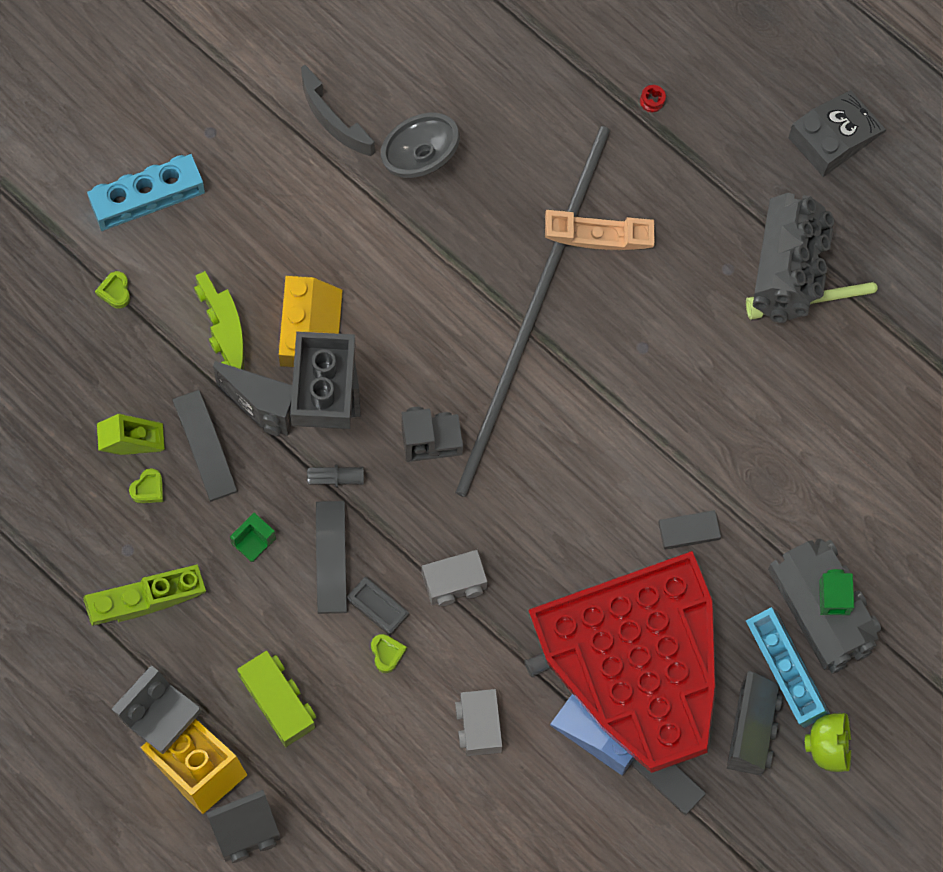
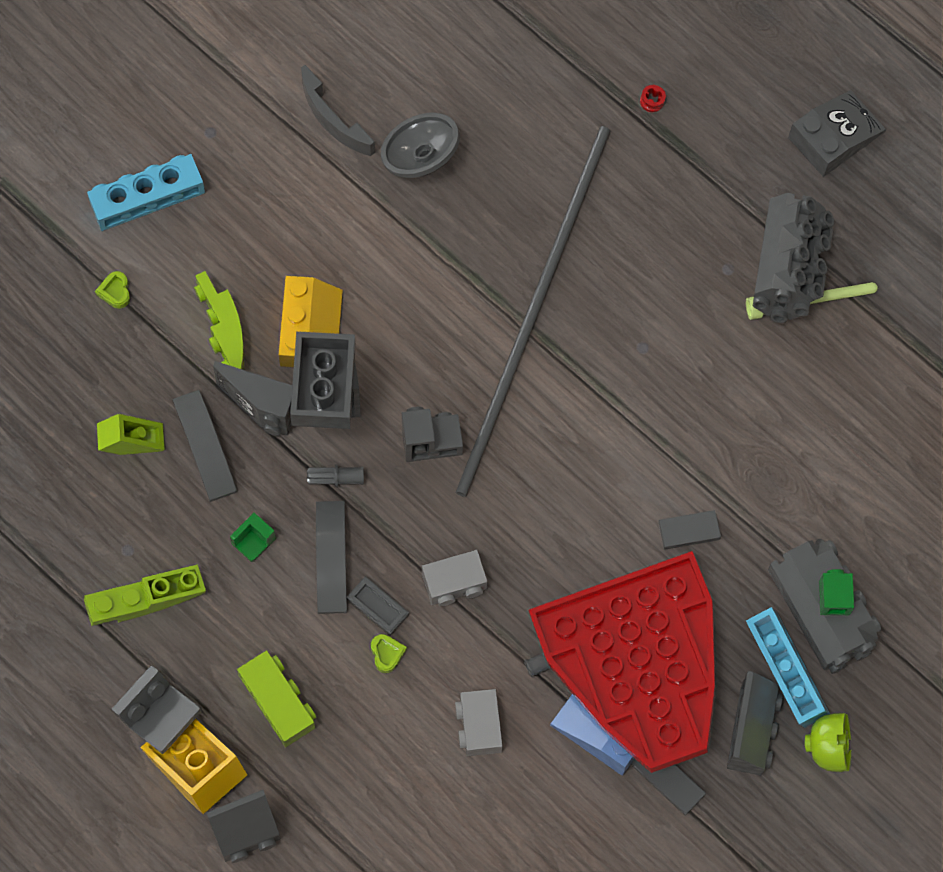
(148, 488): lime tile -> none
(599, 233): light nougat slope -> none

